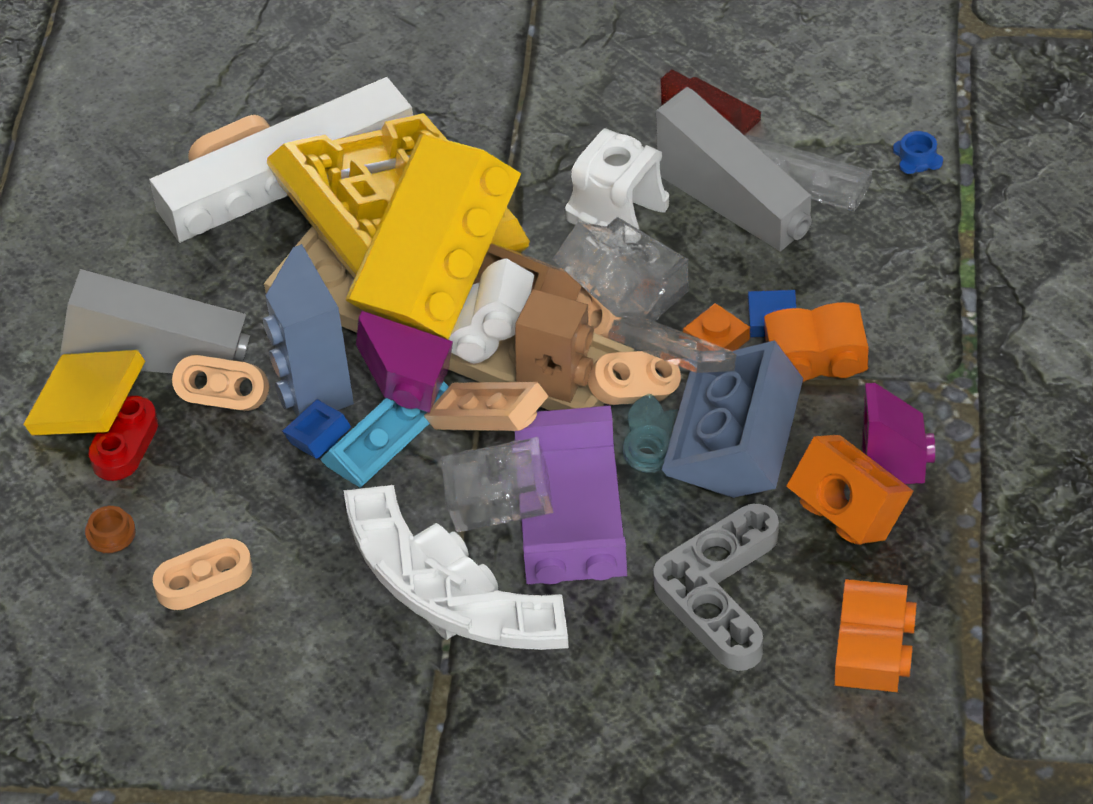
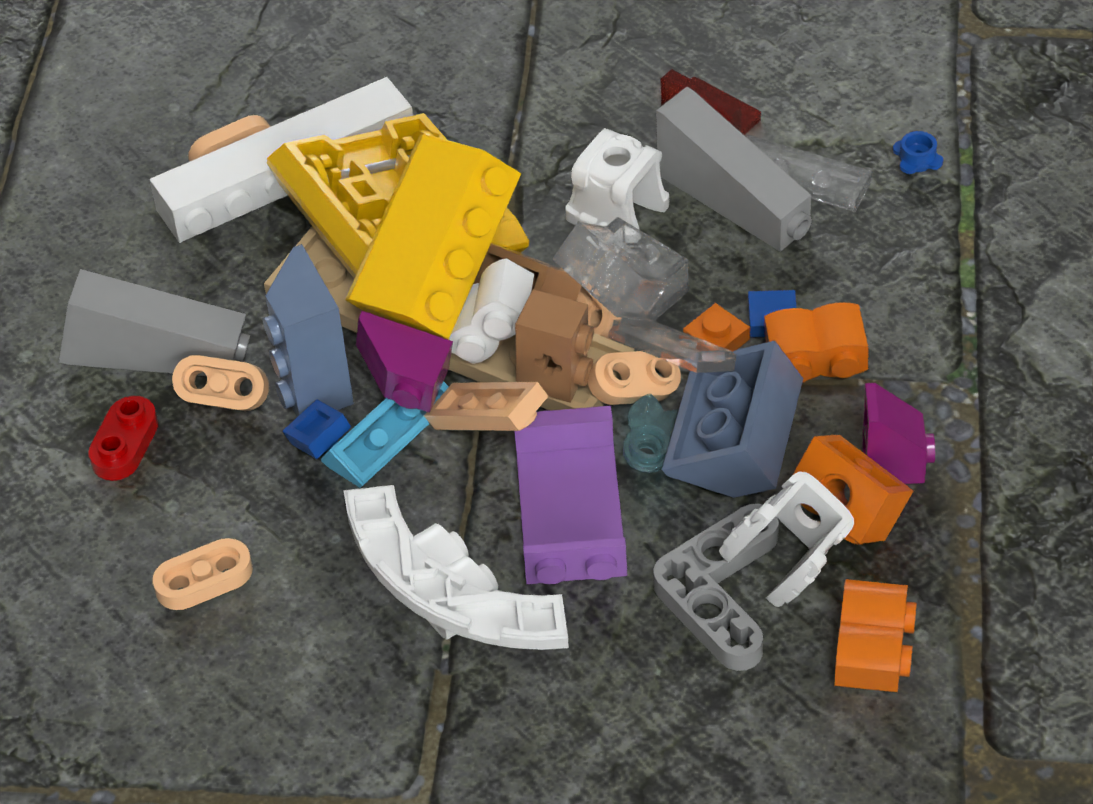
(84, 392): yellow tile -> none
(110, 529): dark orange plate -> none
(497, 484): clear brick -> none
(817, 535): none -> white piece

